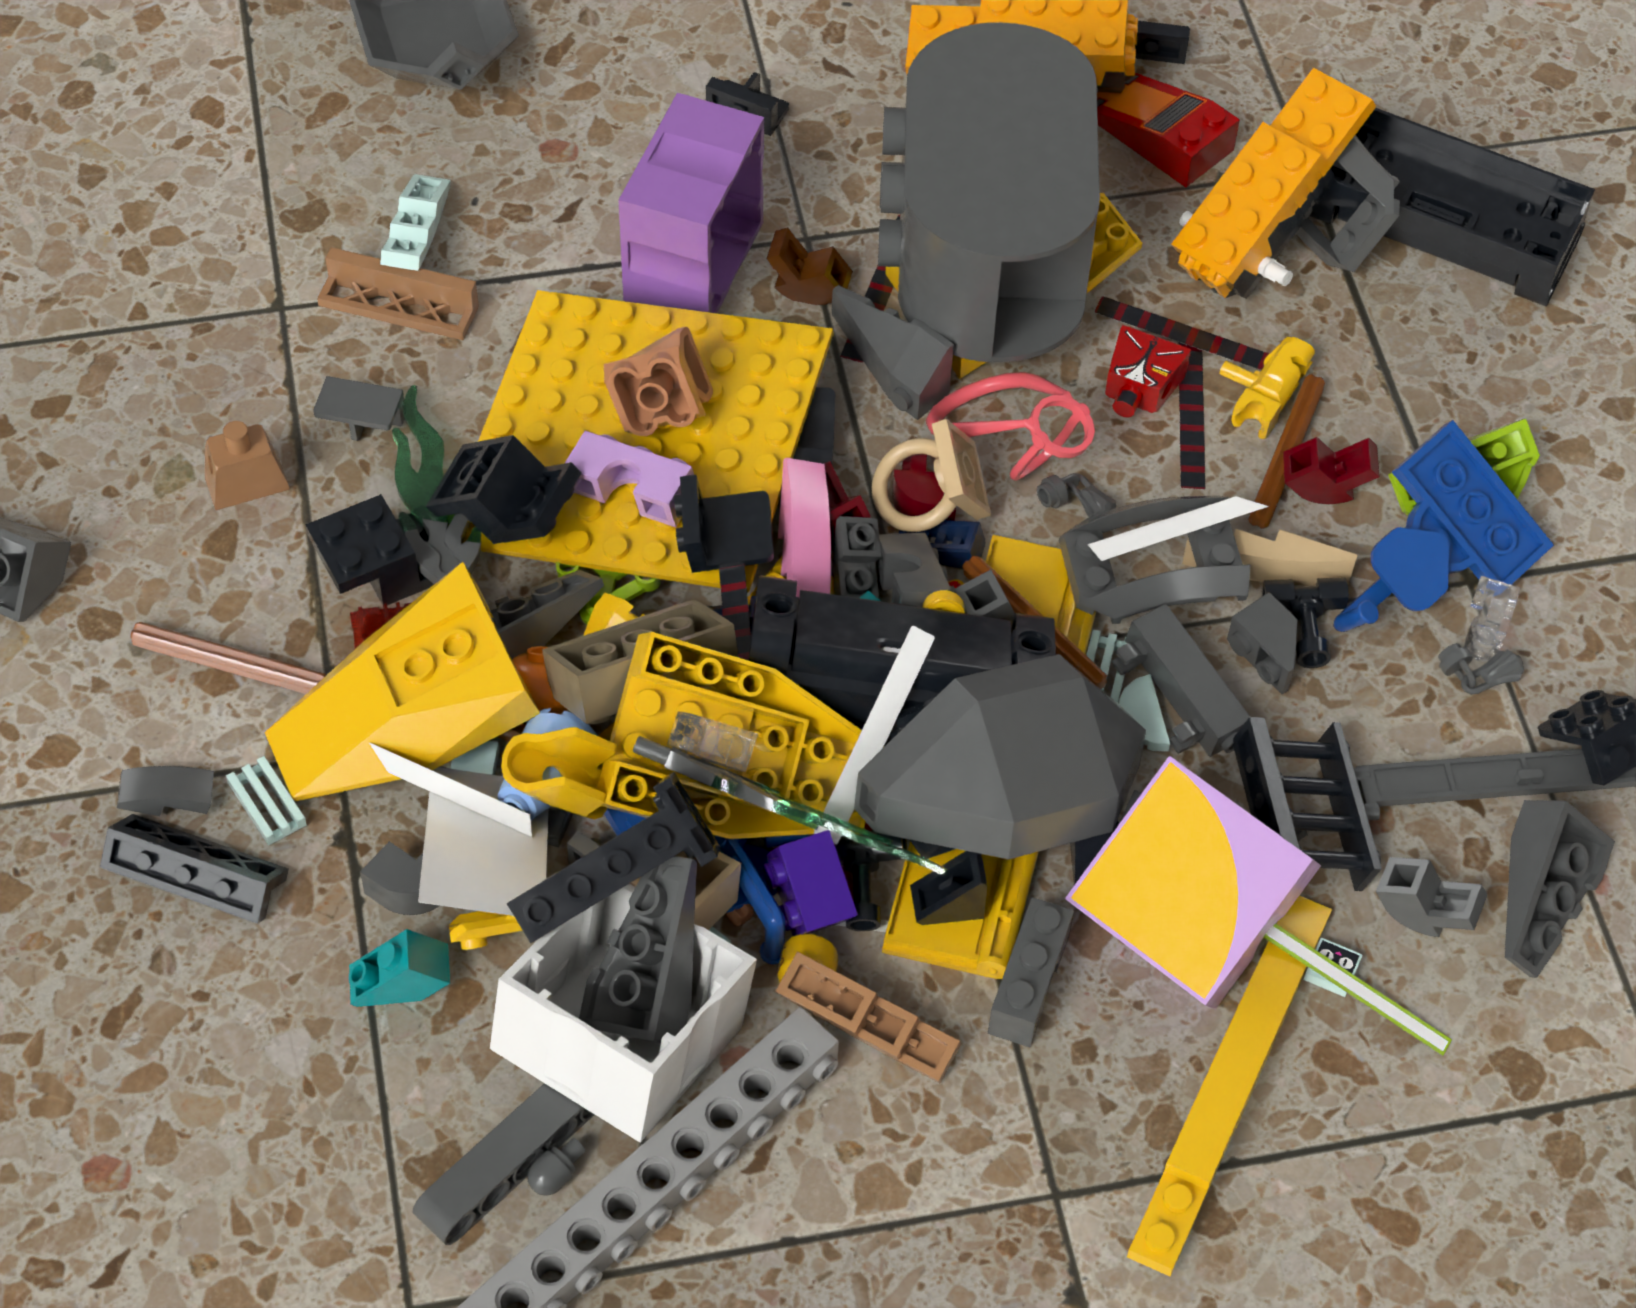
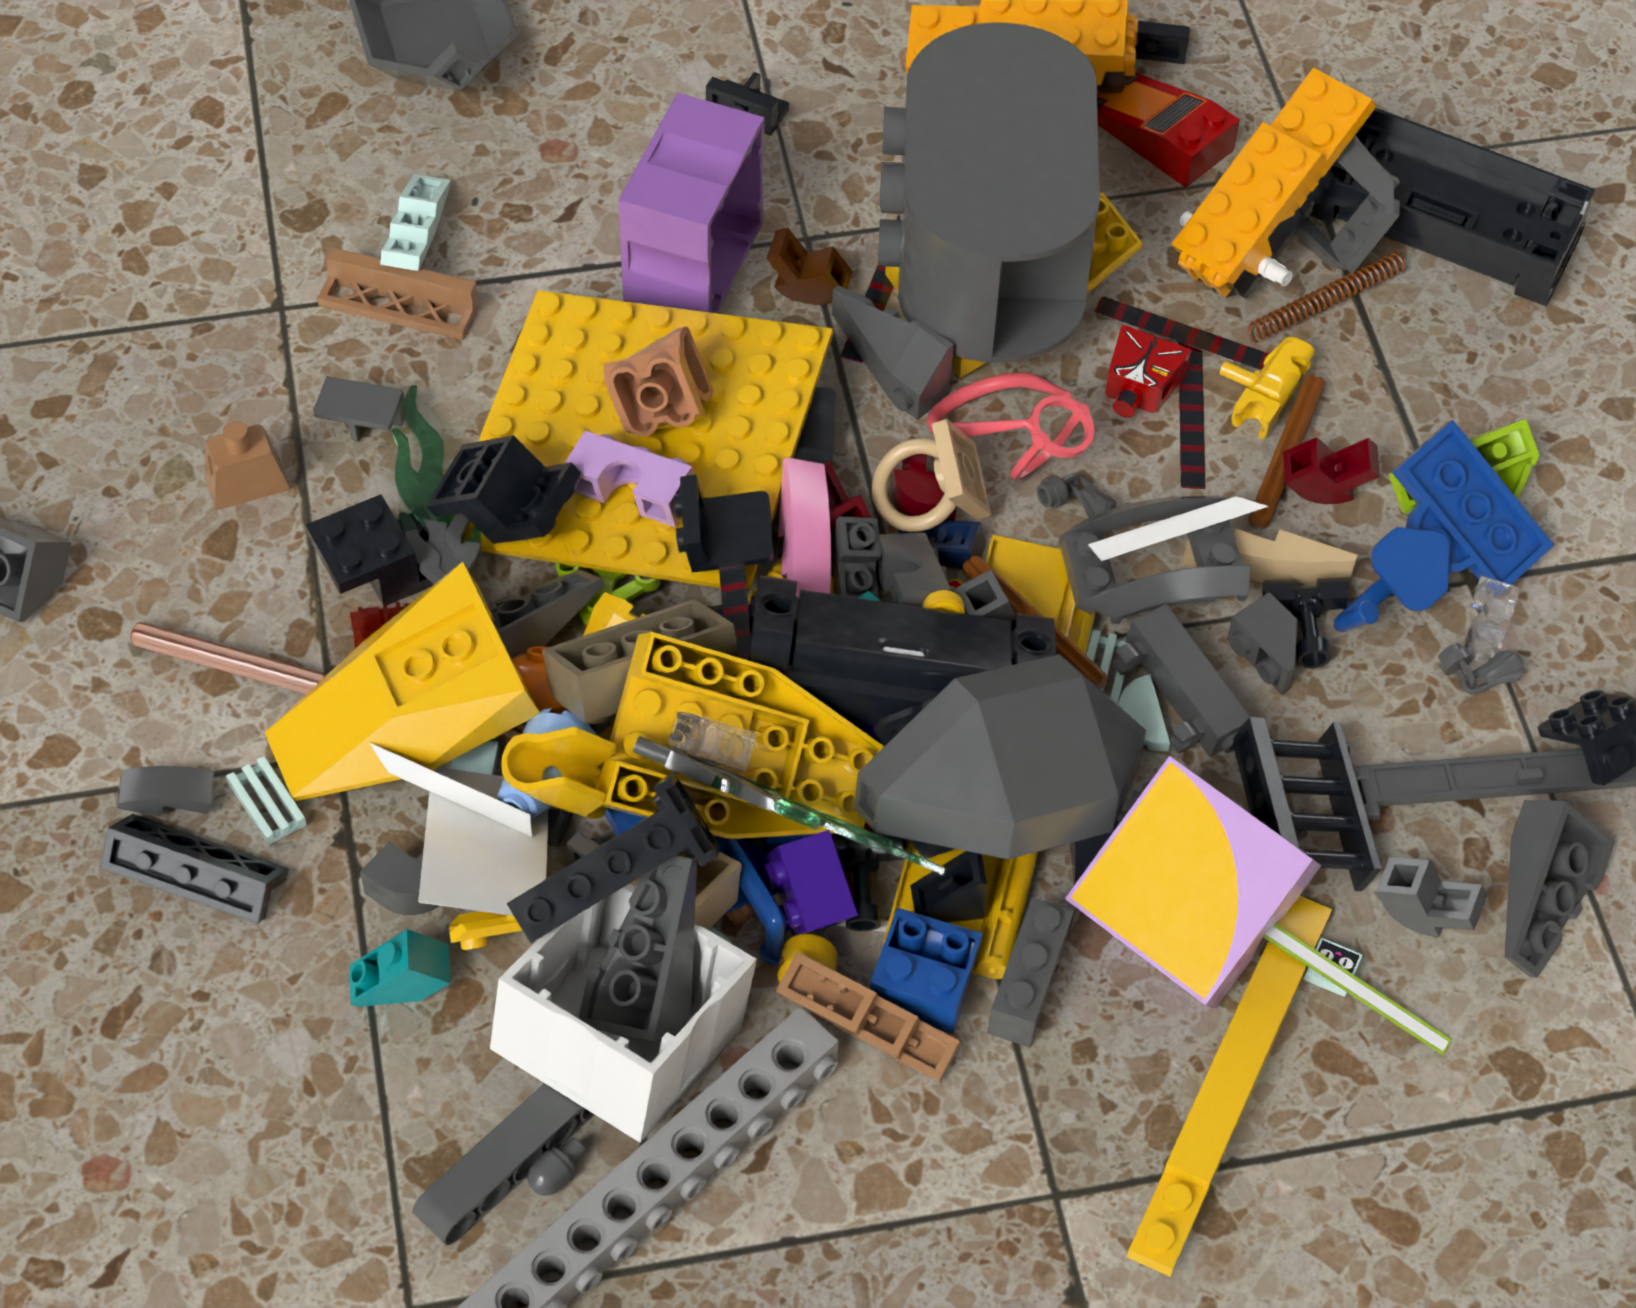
(879, 723): white sticker -> none
(926, 968): none -> blue slope
(1341, 281): none -> dark orange piece

